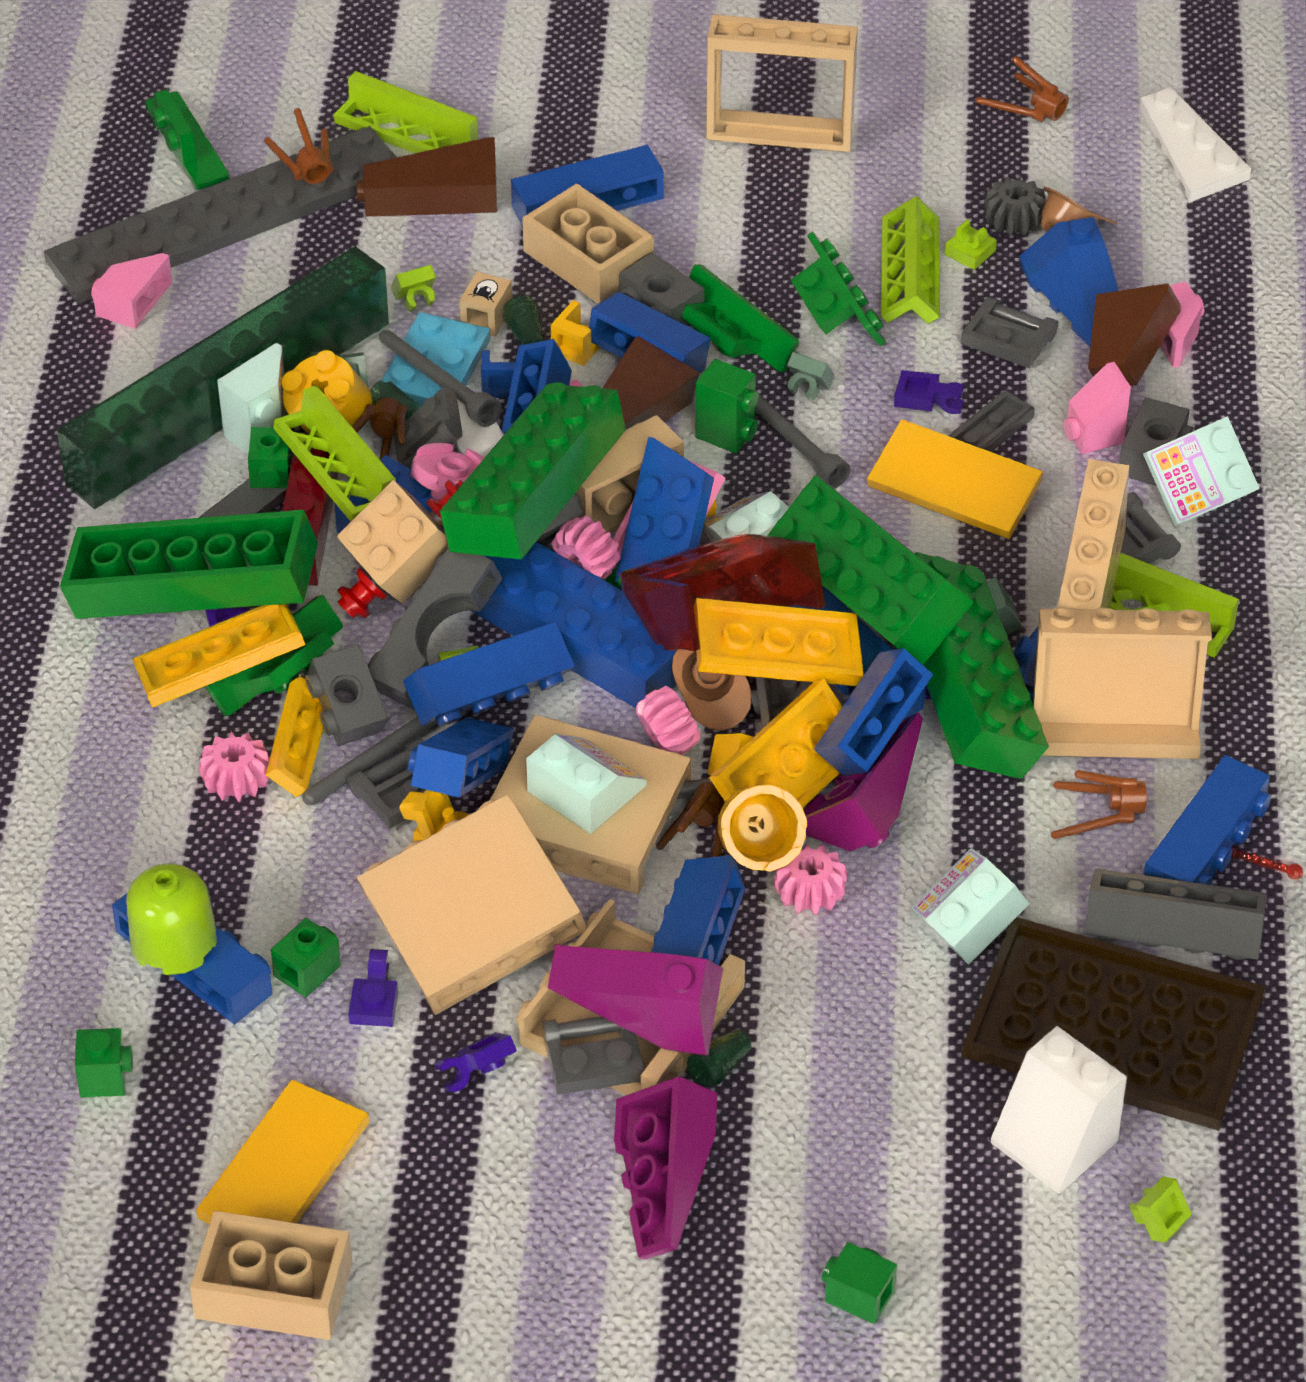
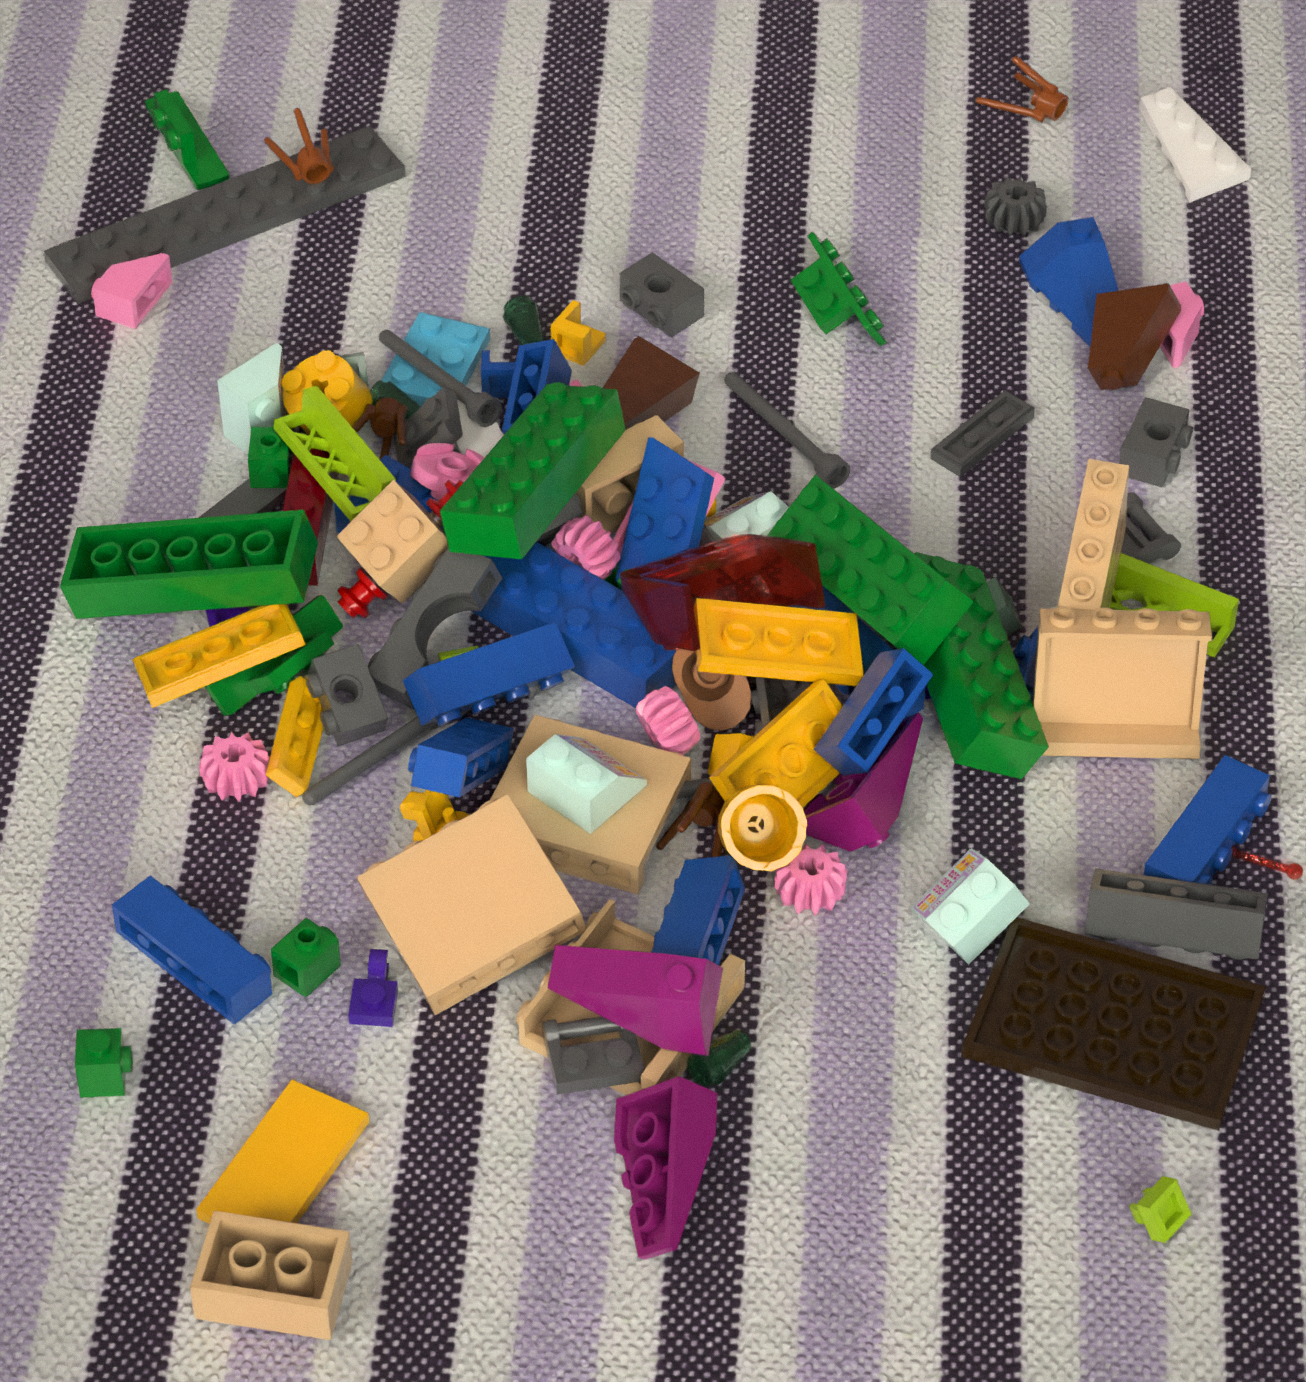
(170, 918): lime cylinder -> none
(180, 400): clear green brick -> none
(387, 796): dark grey plate -> none
(409, 110): lime fence -> none
(412, 283): lime tile -> none
(433, 182): reddish brown slope -> none
(481, 1055): dark purple plate -> none
(485, 301): tan brick -> none
(585, 241): tan brick -> none
(616, 178): blue brick -> none
(622, 319): blue brick -> none
(726, 406): green brick -> none
(737, 323): green bracket -> none
(786, 39): tan window -> none
(809, 371): sand green tile -> none
(860, 1282): green brick -> none
(919, 256): lime fence -> none
(923, 390): dark purple plate -> none
(955, 478): yellow tile -> none
(970, 245): lime tile -> none
(1008, 333): dark grey plate -> none
(1061, 208): medium nougat piece -> none
(1061, 1110): white slope -> none
(1099, 411): bright pink slope -> none
(1124, 796): dark orange plant -> none
(1201, 471): light aqua slope -> none

